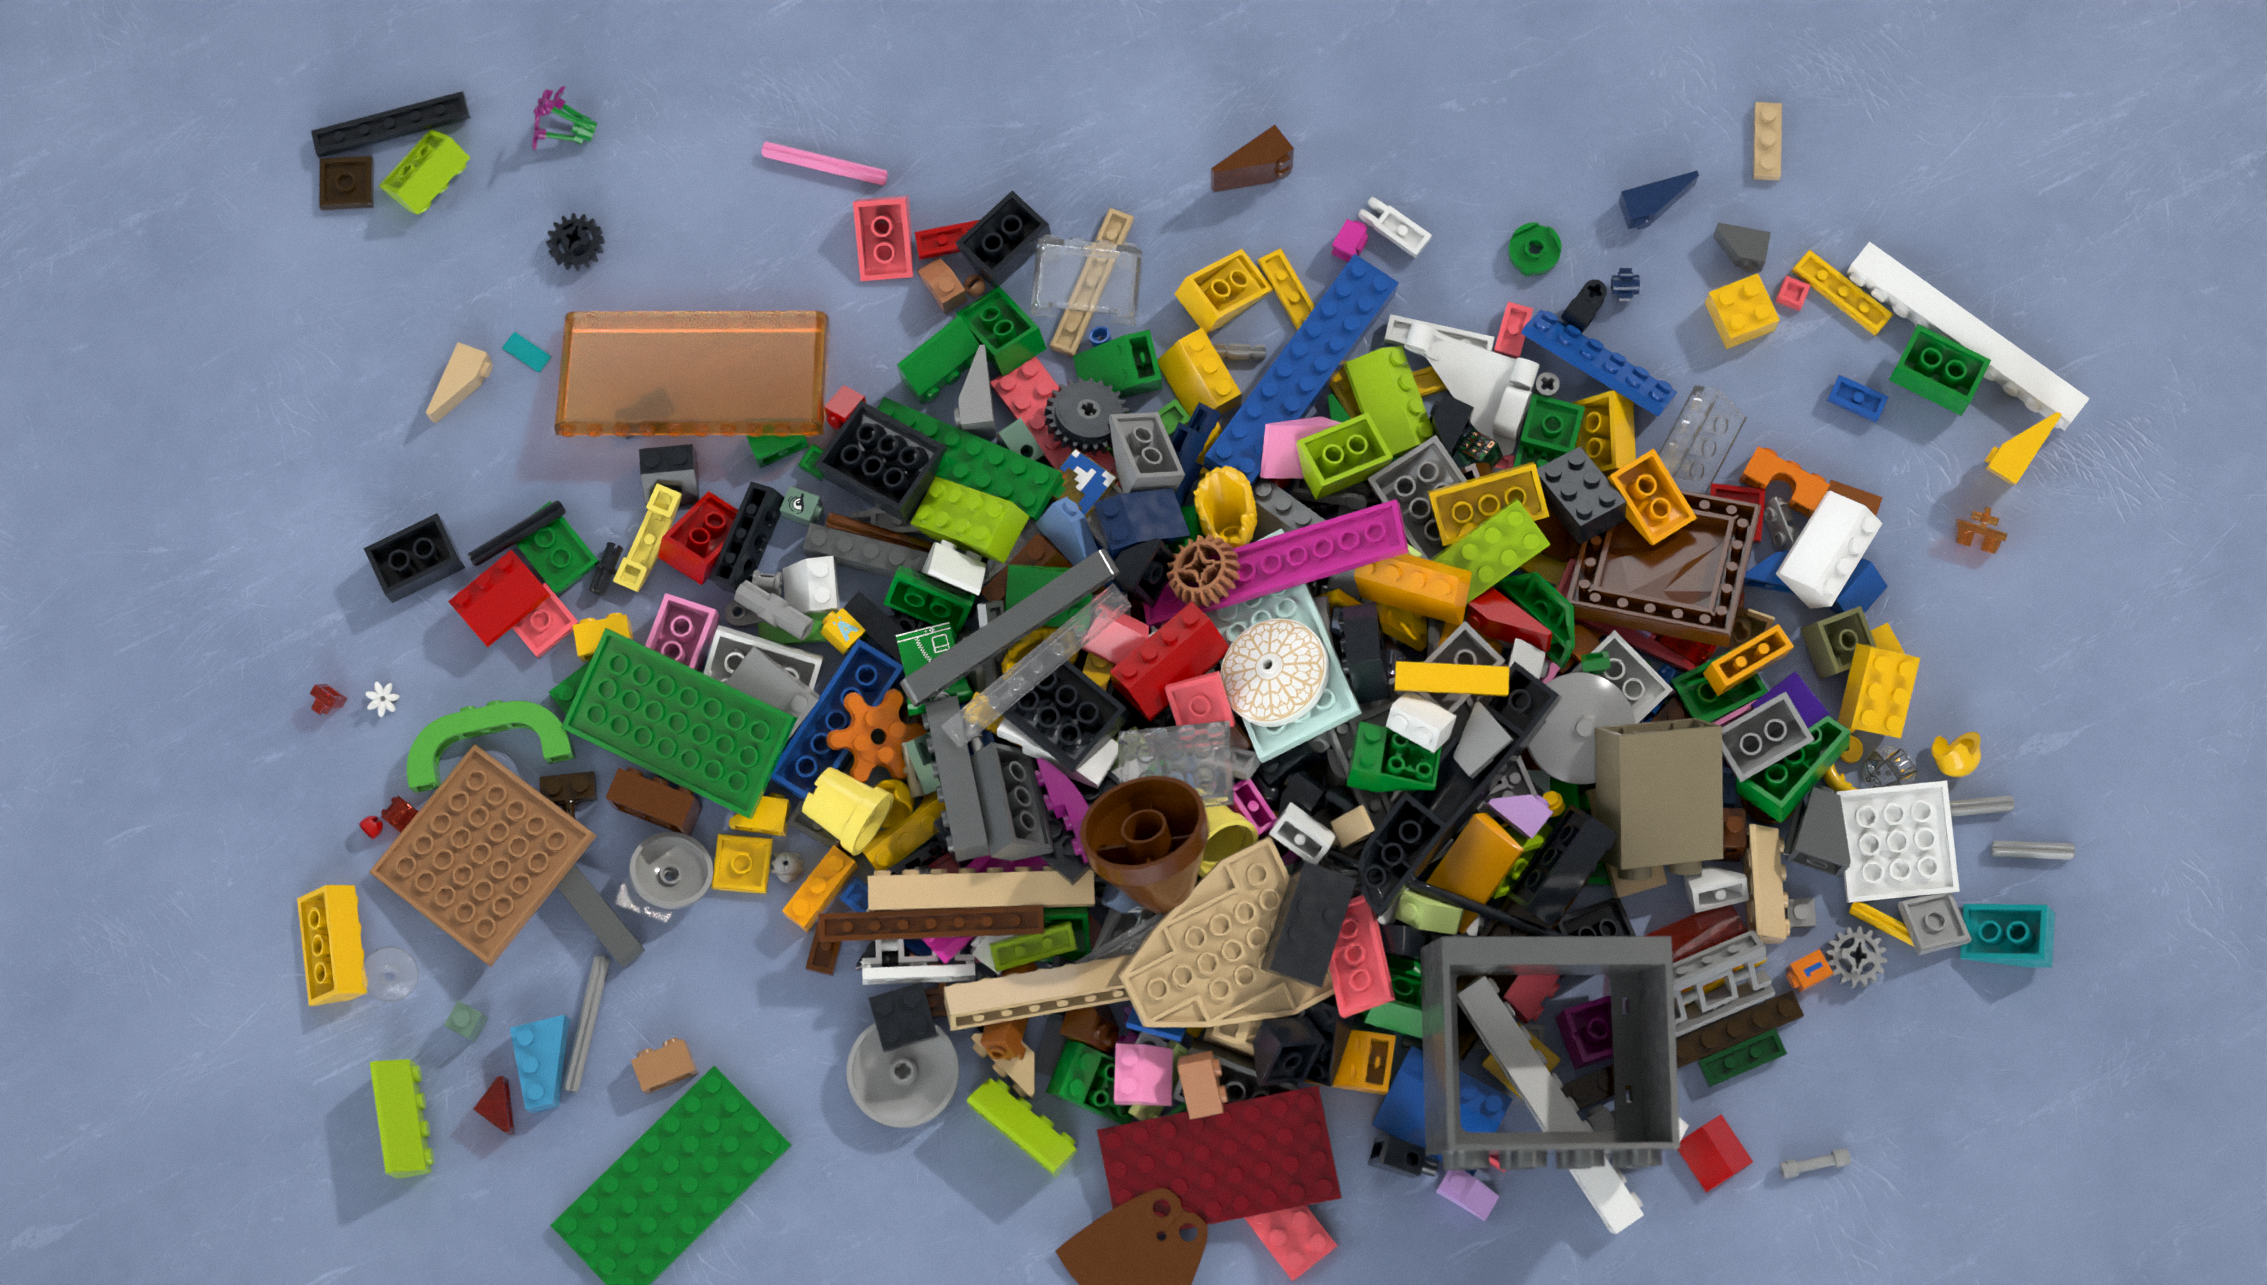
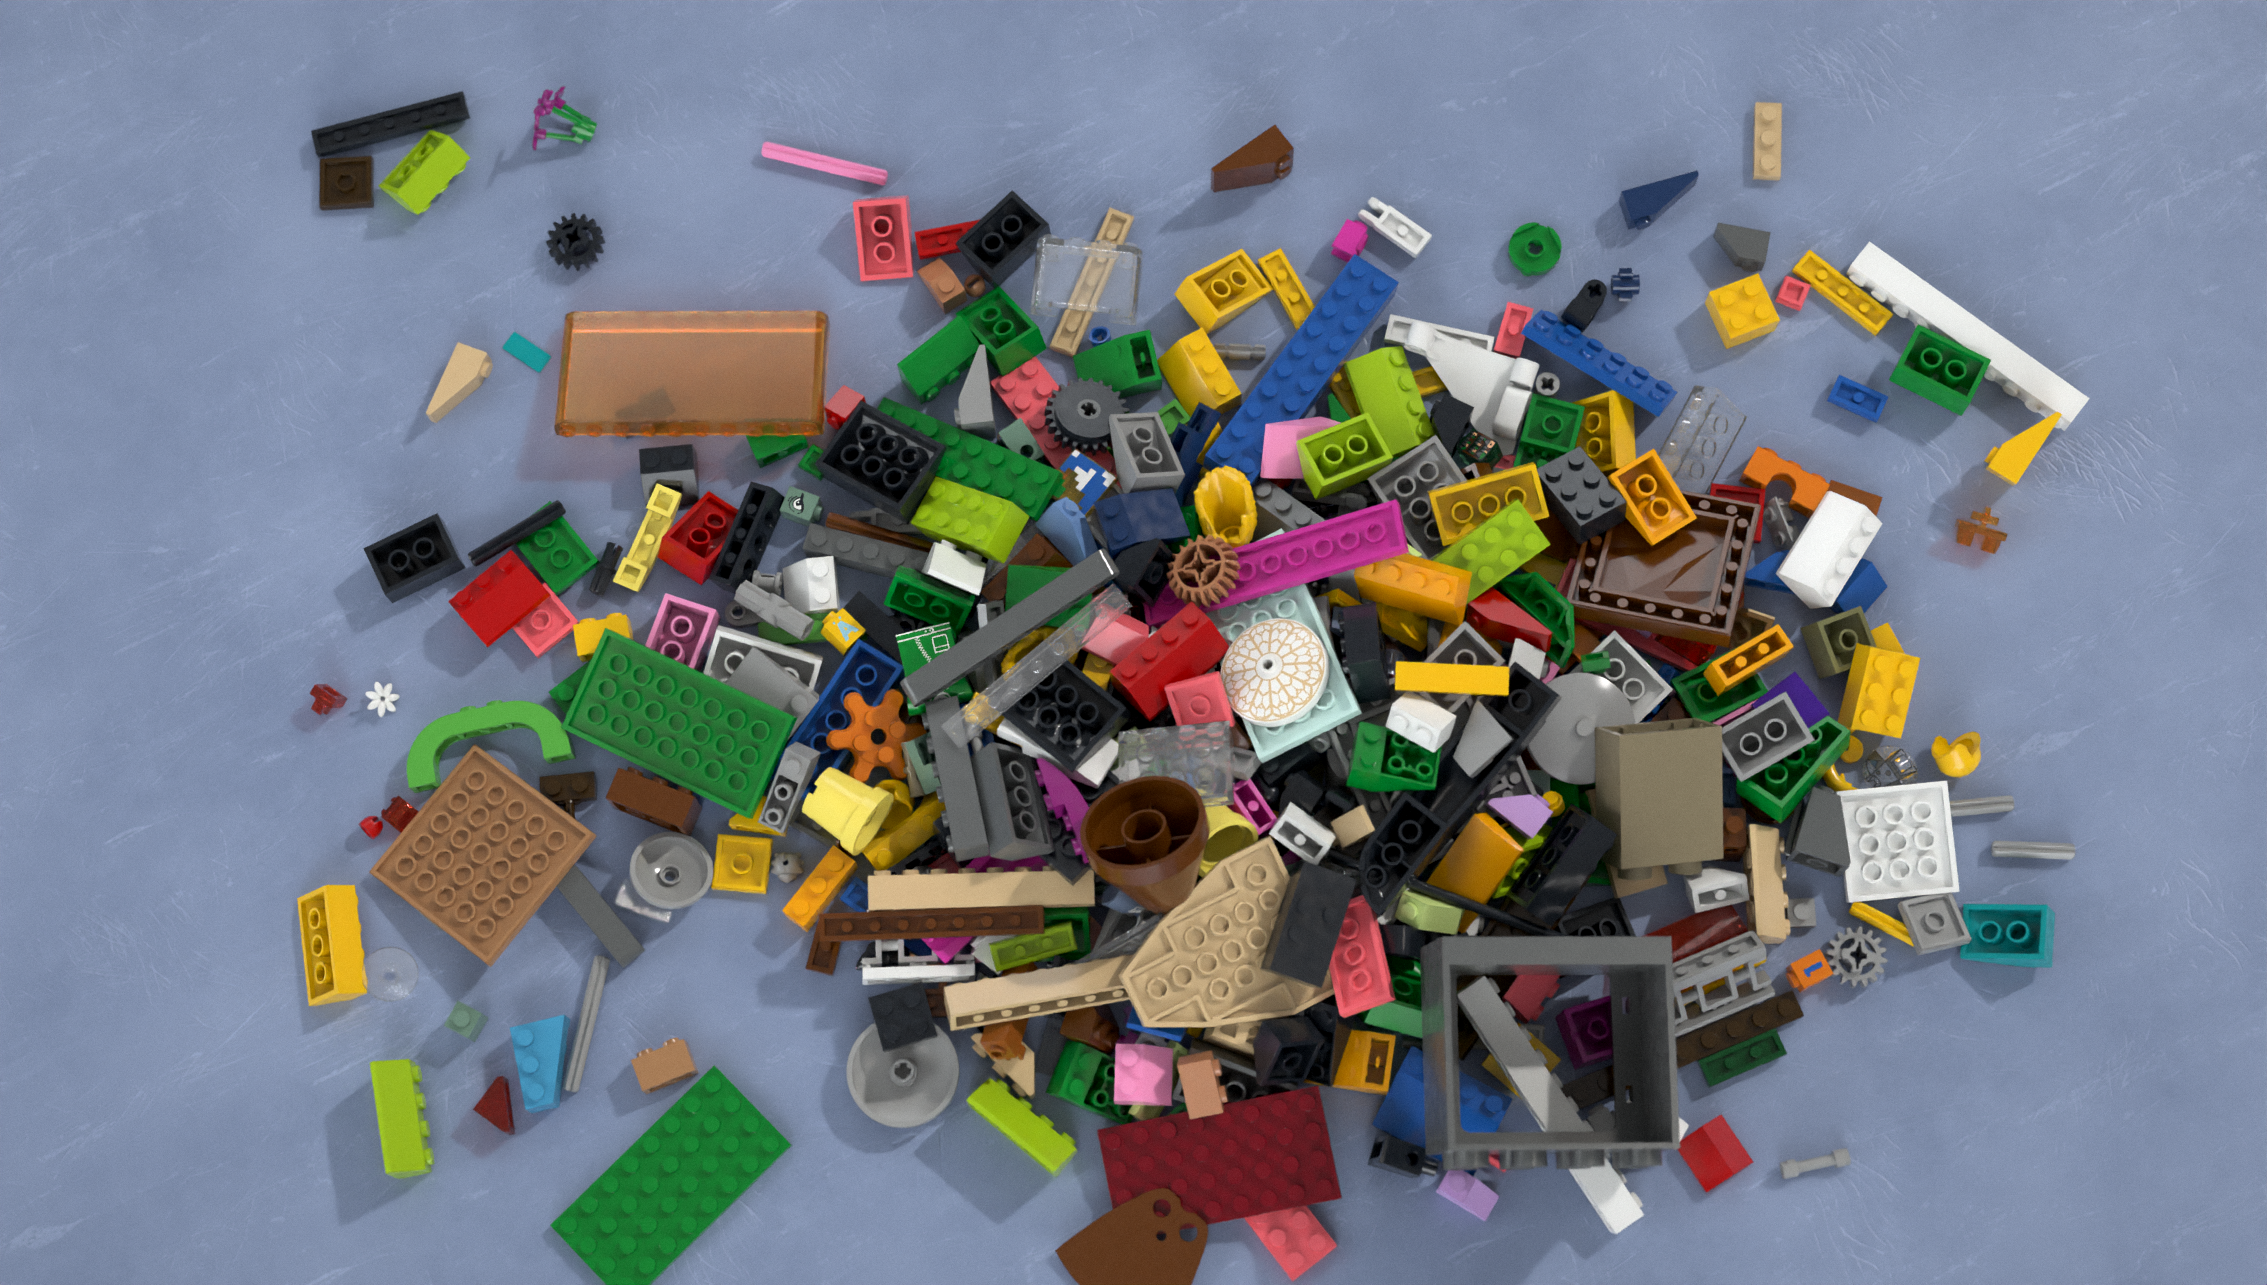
(788, 786): none -> light grey slope

